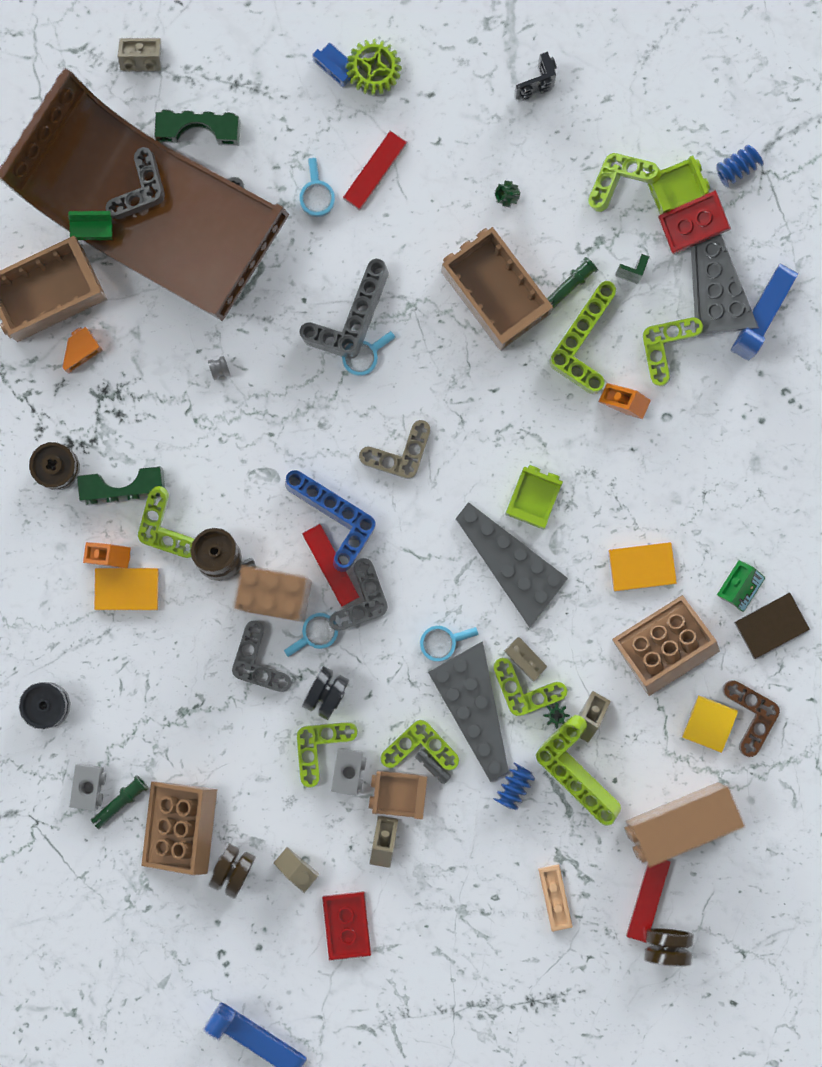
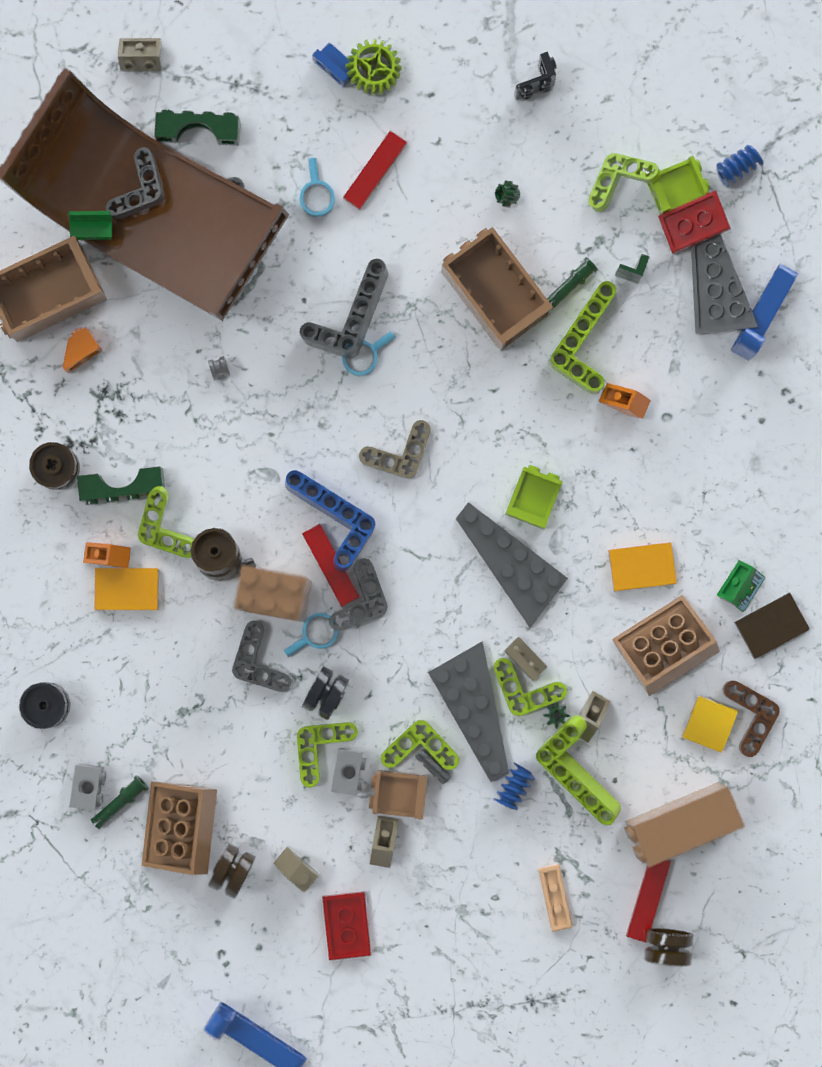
(439, 642): piece -> none
(658, 344): lime beam -> none

